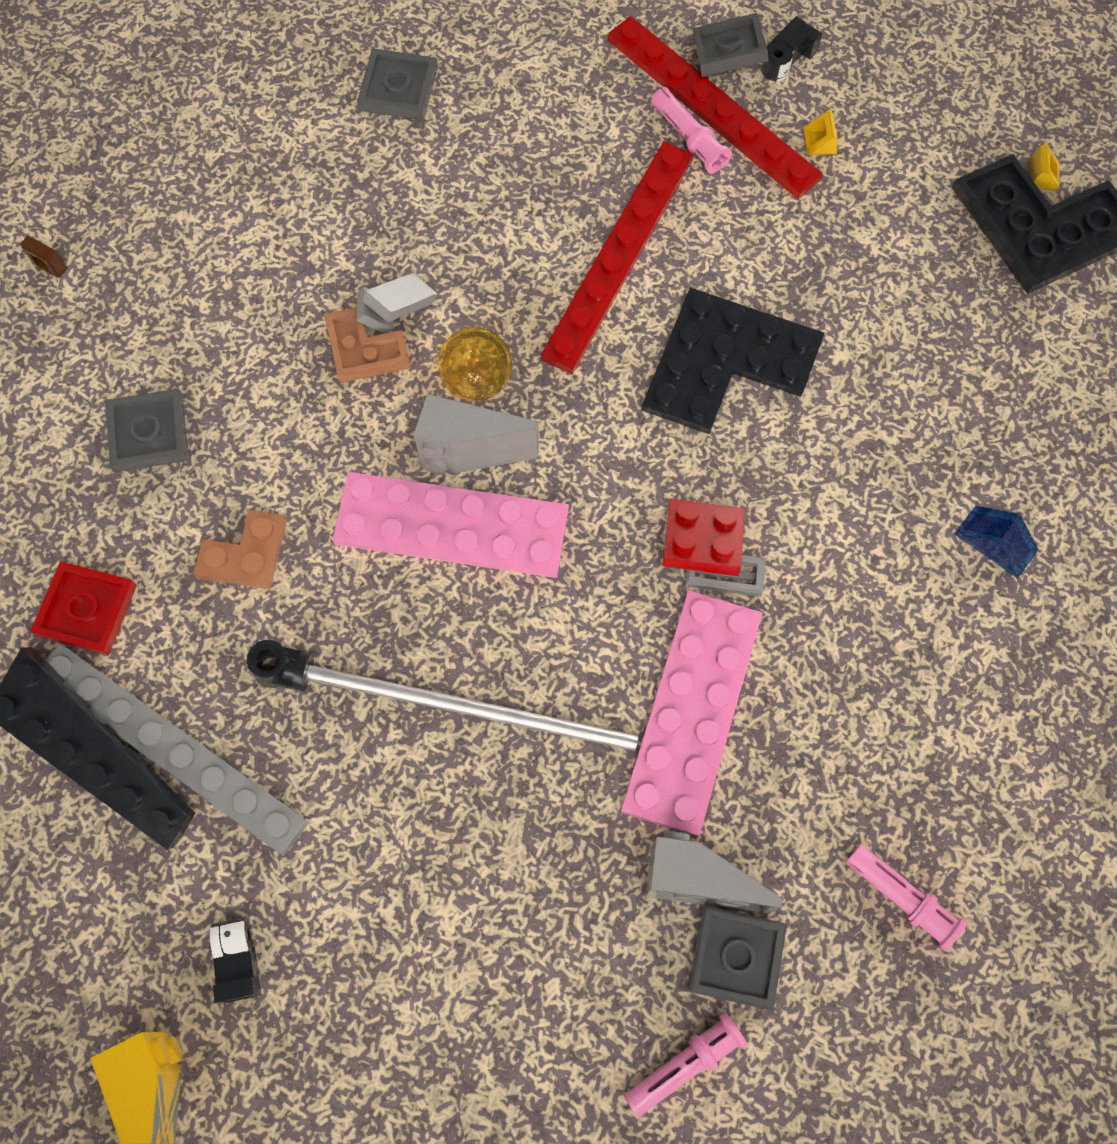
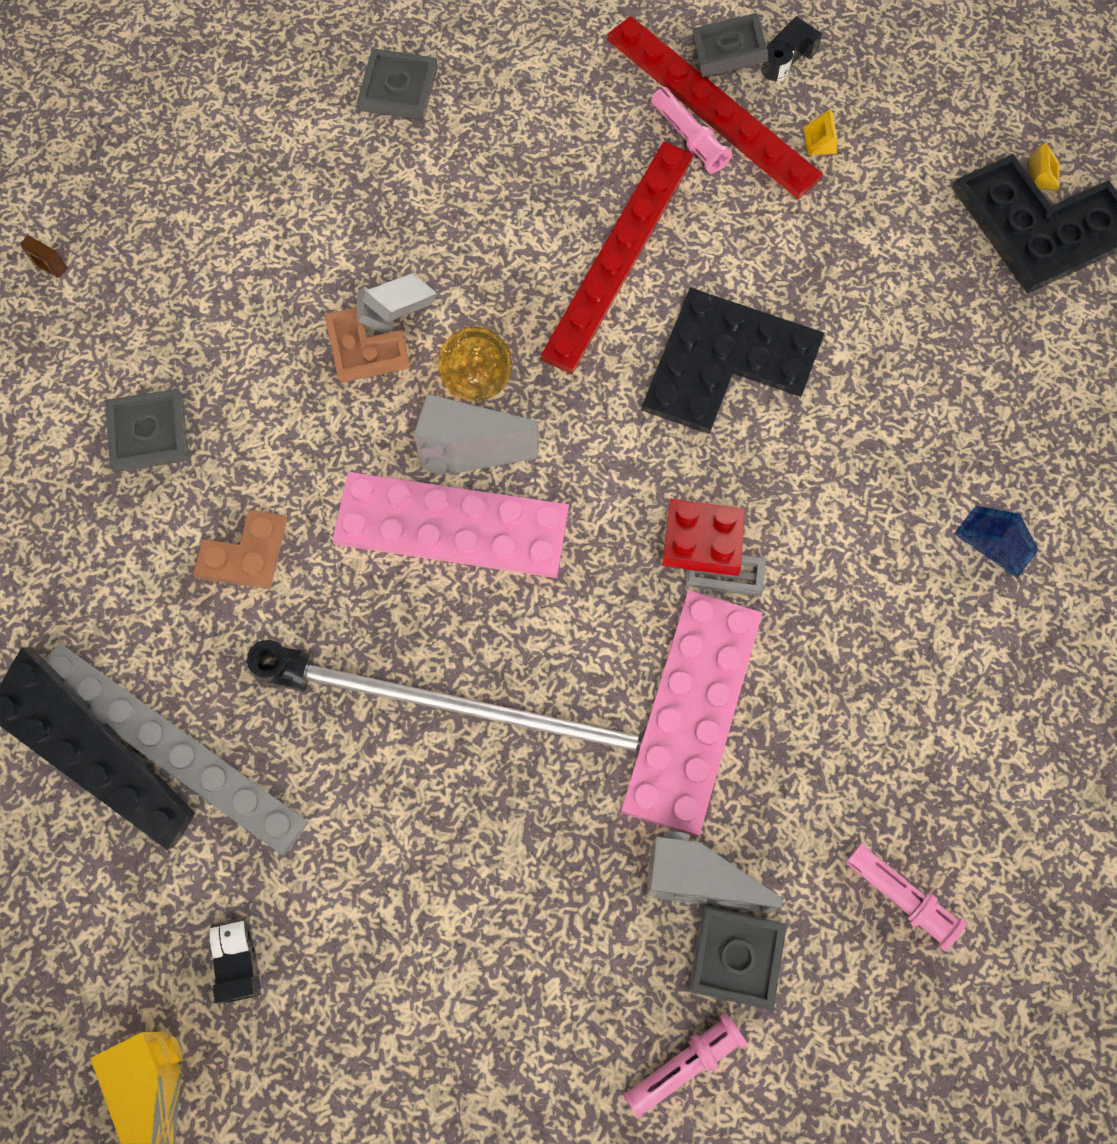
(83, 608): red plate -> none

